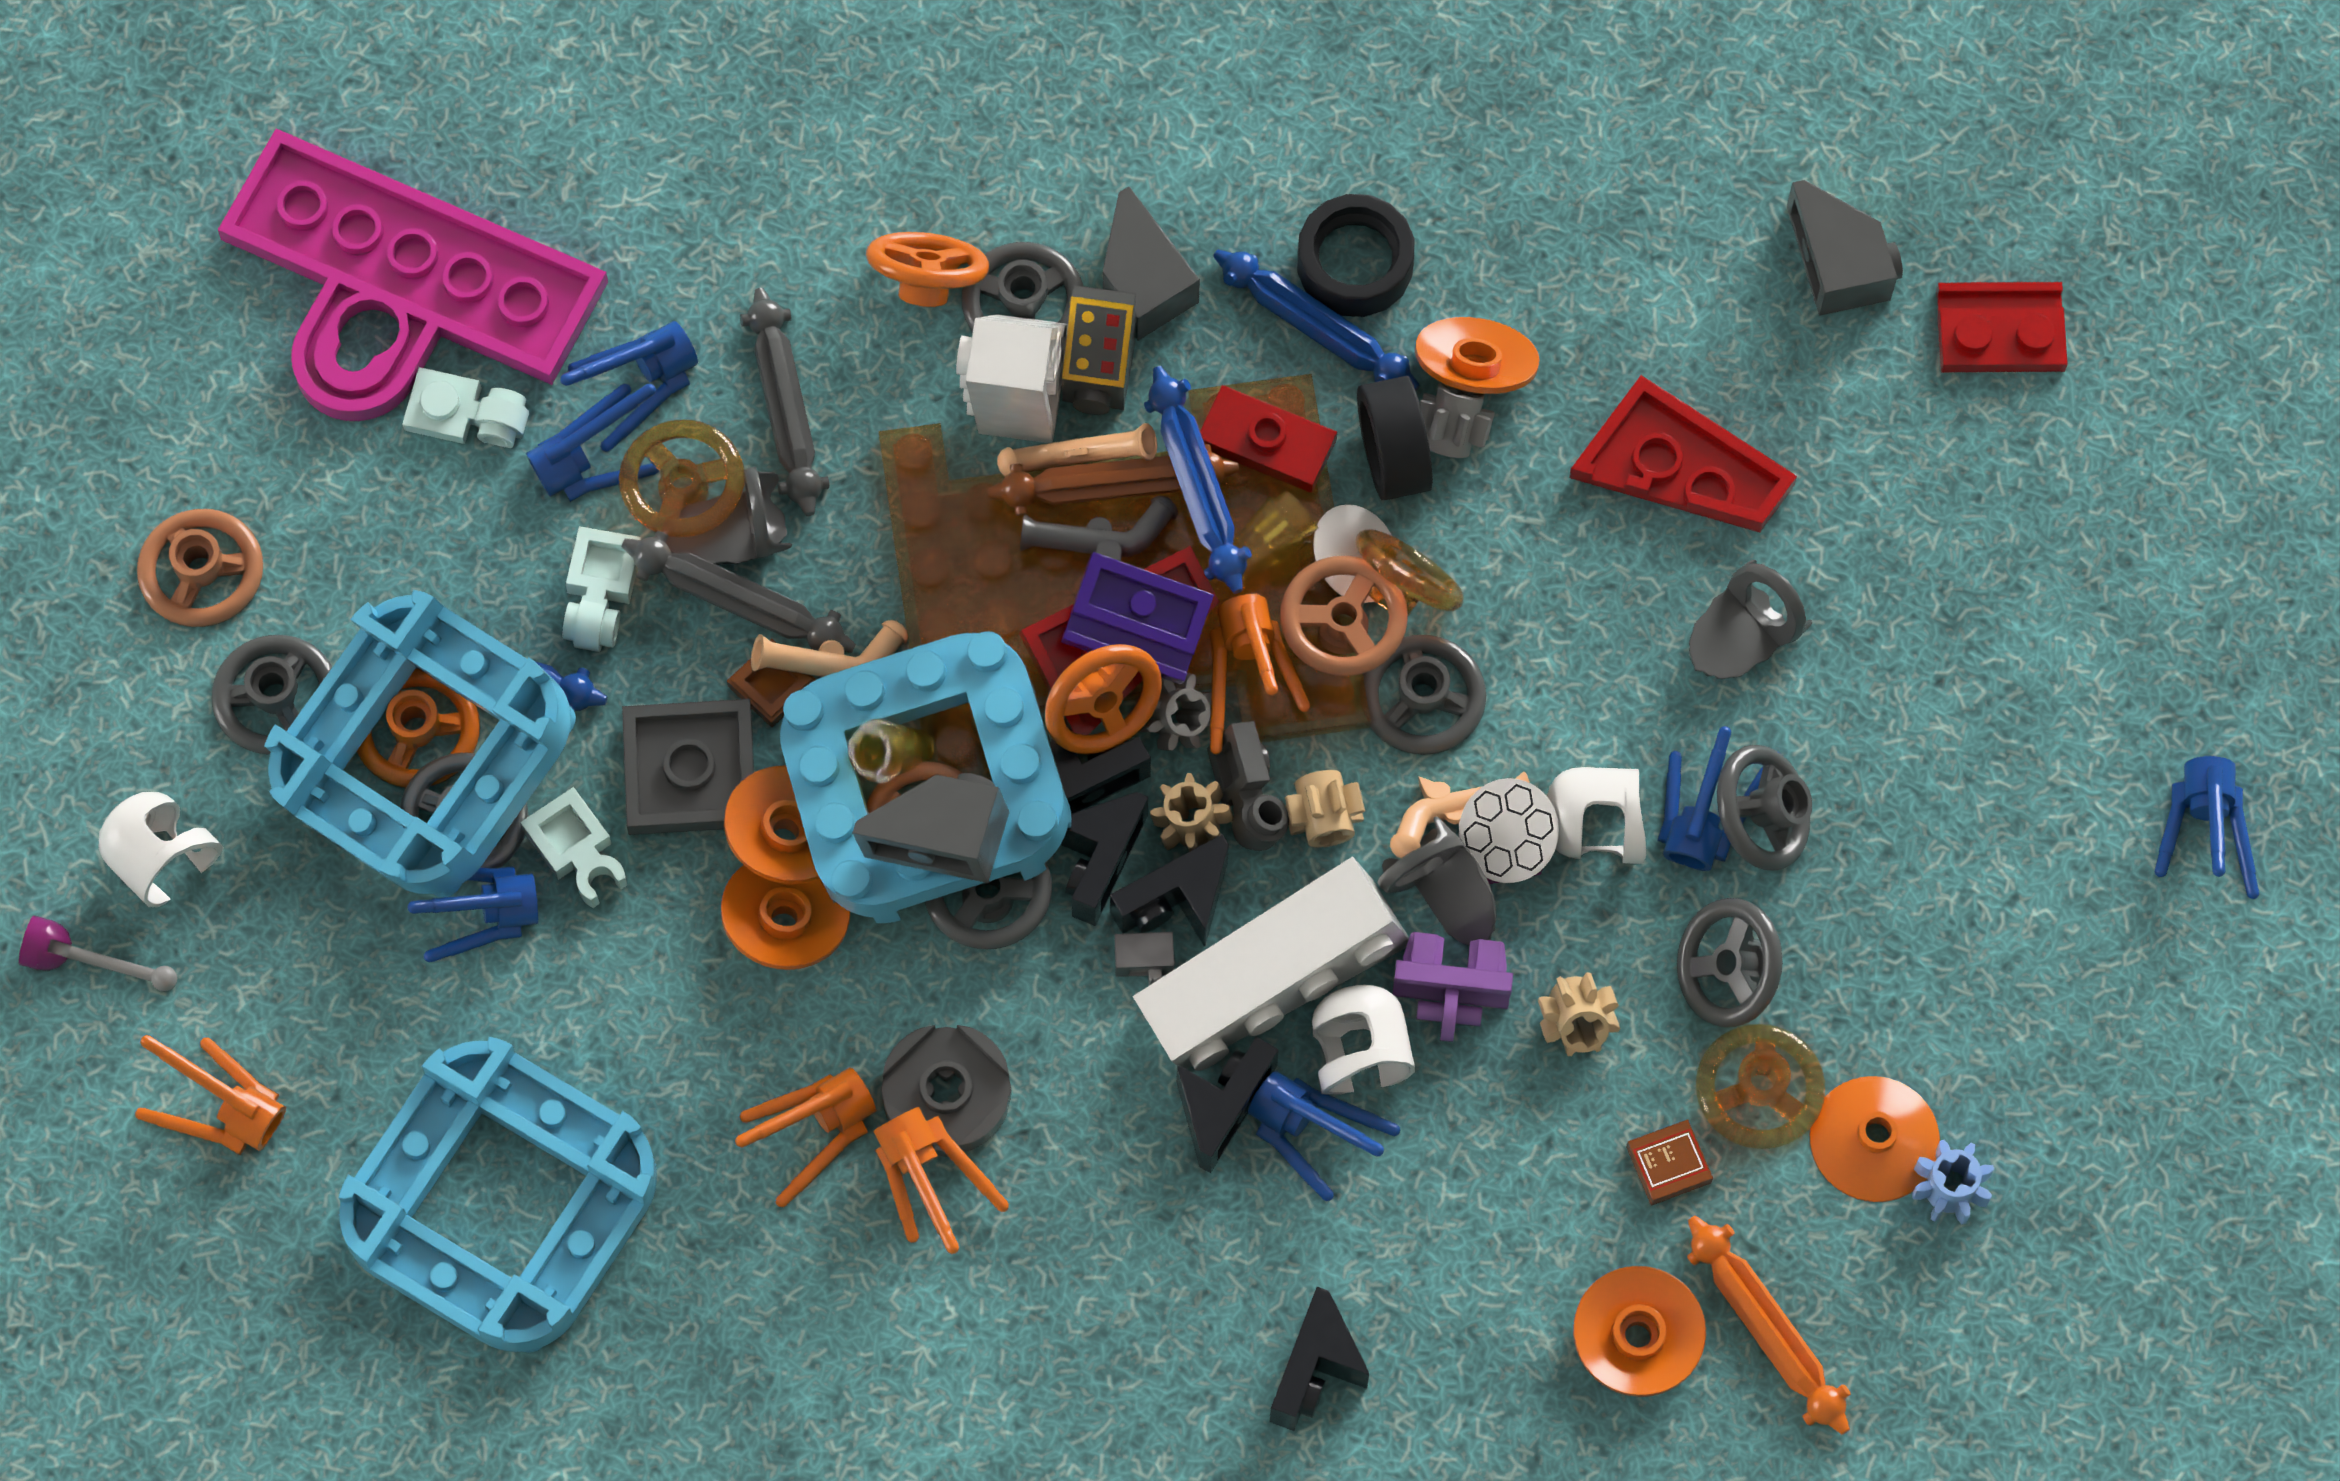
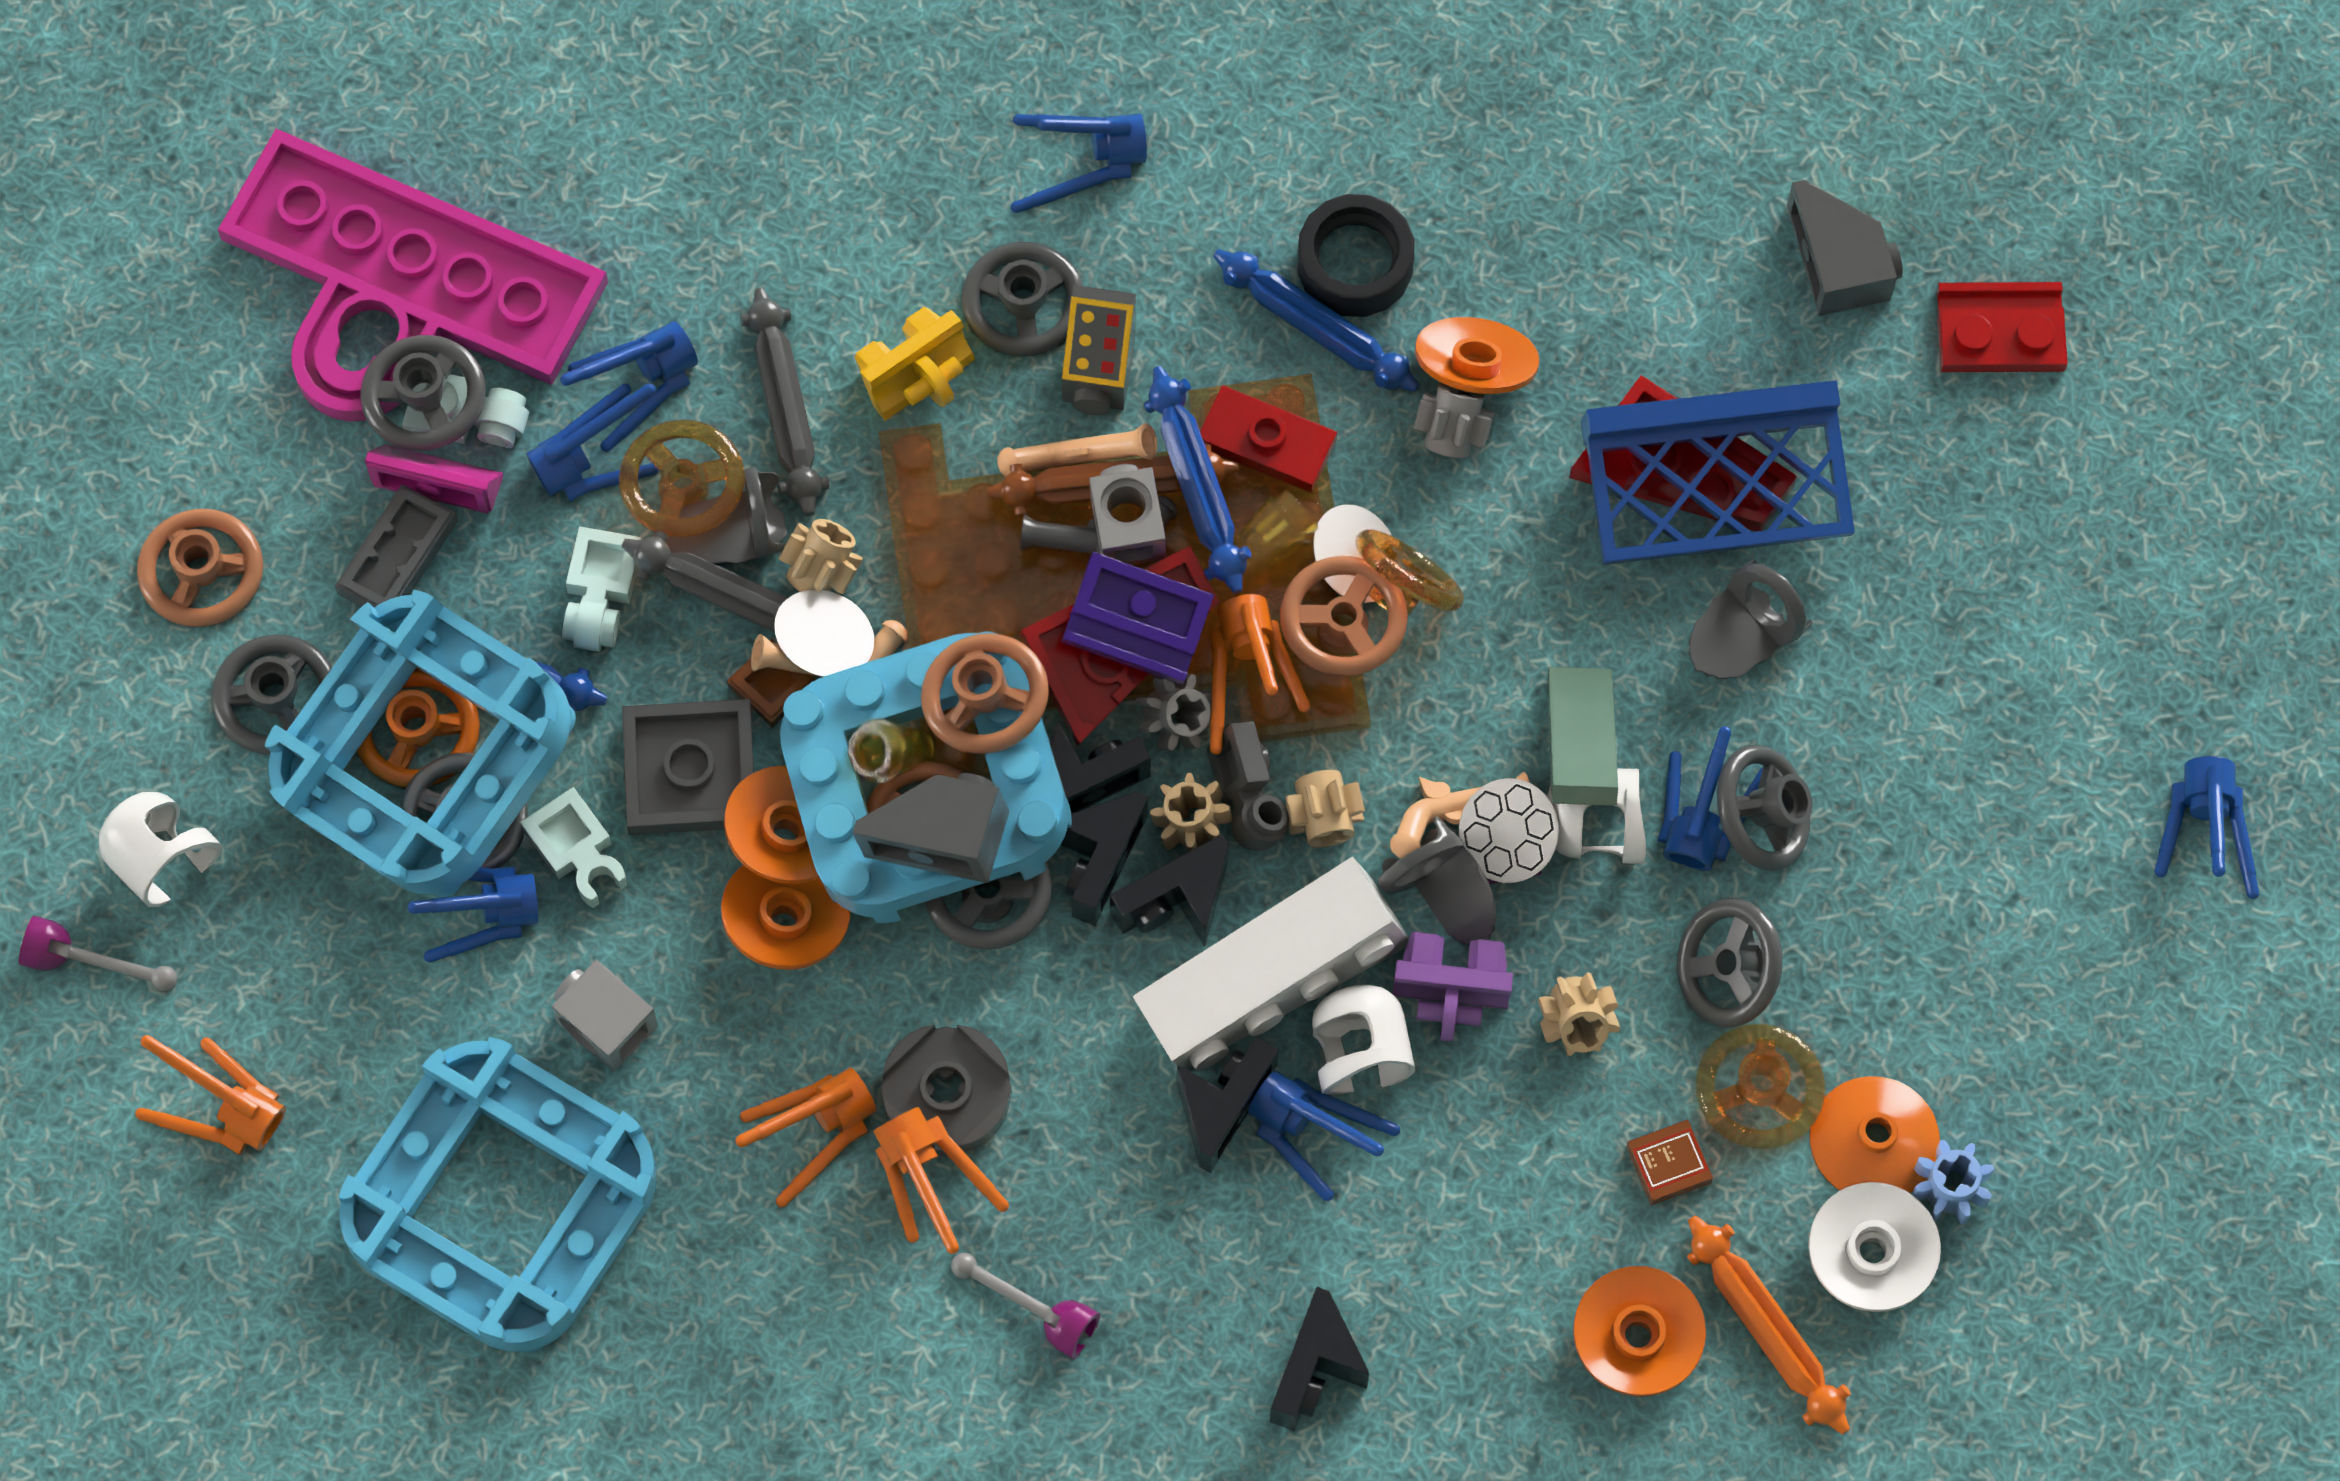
(397, 549): none -> dark grey plate
(417, 367): none -> dark grey piece
(434, 477): none -> dark pink slope
(603, 1014): none -> light grey brick
(820, 557): none -> tan gear
(823, 632): none -> white sticker
(917, 367): none -> yellow hips
(926, 265): orange piece -> none
(979, 668): none -> nougat piece
(1013, 376): white wedge -> none
(1063, 1321): none -> hinge
(1097, 688): orange piece -> none
(1114, 139): none -> blue plant
(1128, 541): none -> light grey brick
(1144, 954): flat silver piece -> none
(1148, 264): dark grey slope -> none
(1395, 438): black tyre -> none
(1431, 672): dark grey piece -> none
(1582, 736): none -> sand green tile
(1710, 418): none -> blue fence
(1881, 1216): none -> white dish

